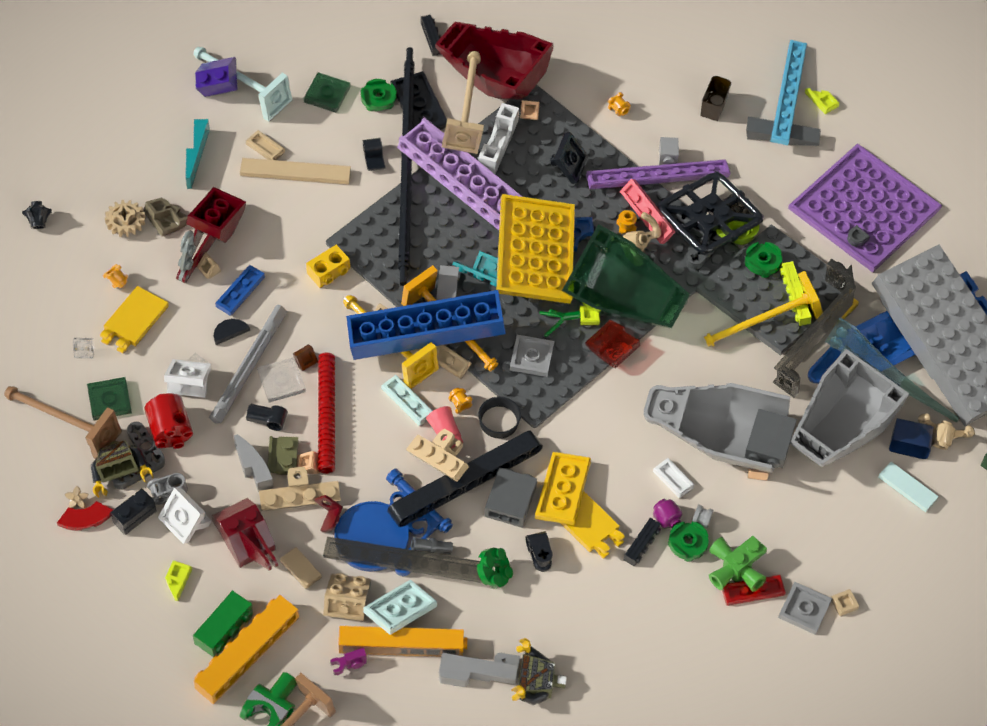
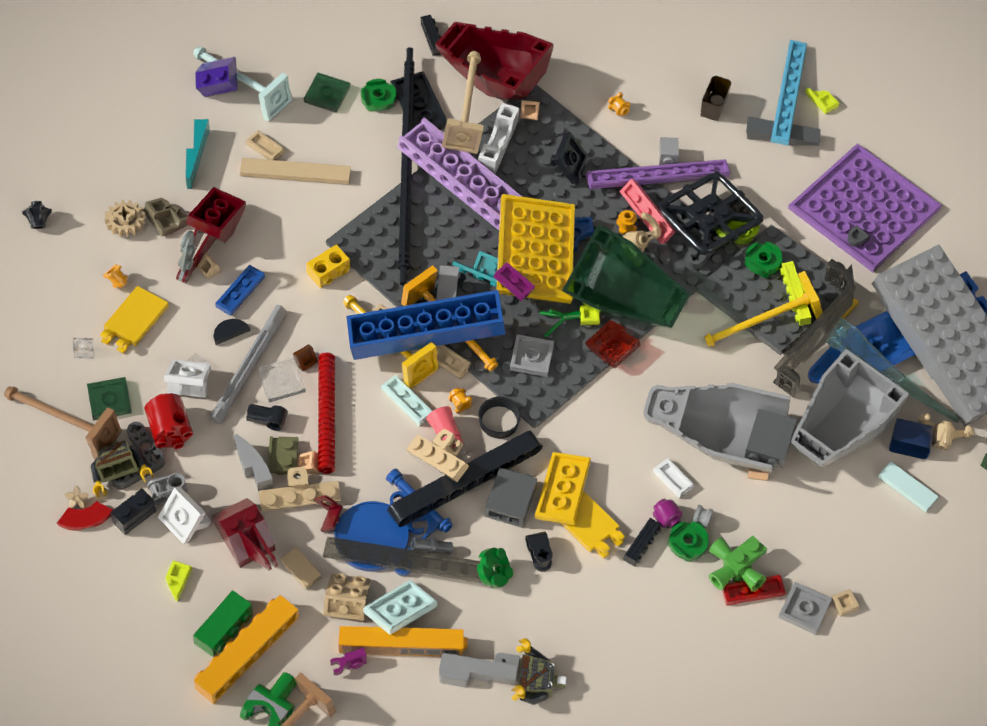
(373, 154): black panel -> none
(514, 281): none -> magenta plate

